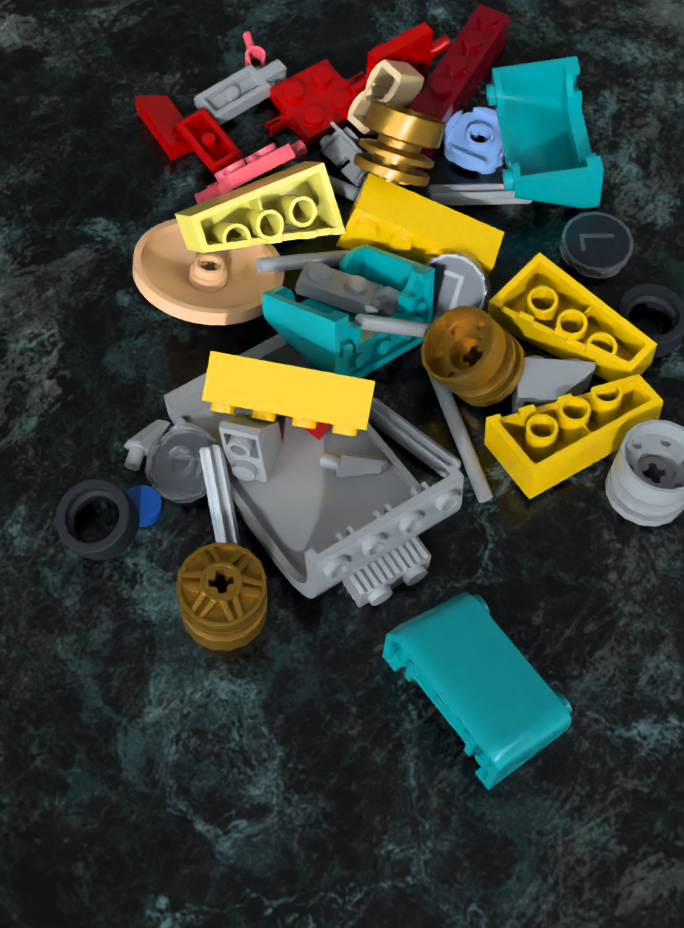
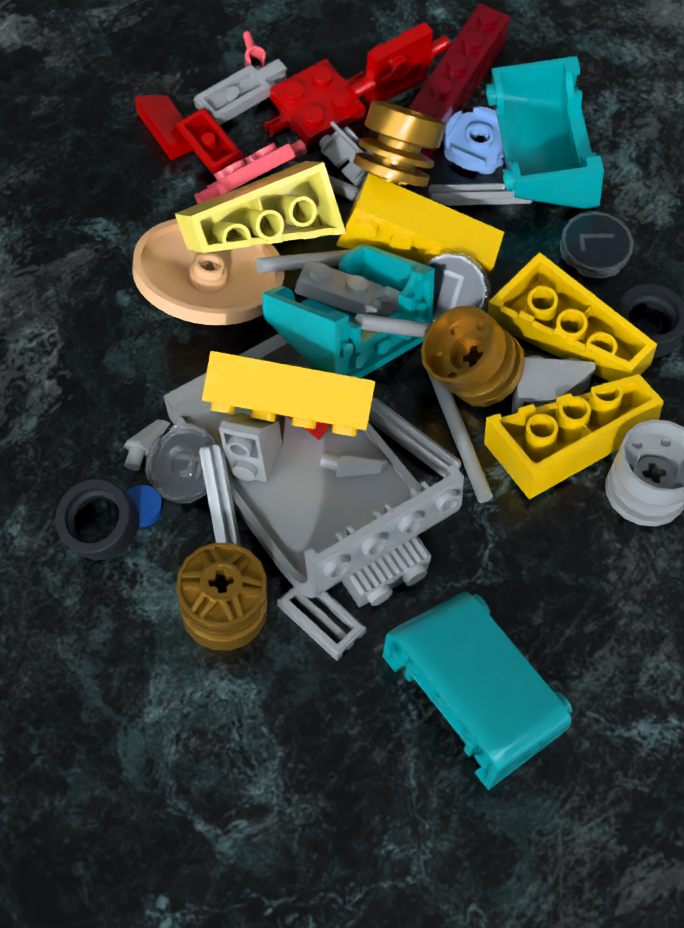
(346, 640): none -> light grey tile
(388, 82): tan brick -> none

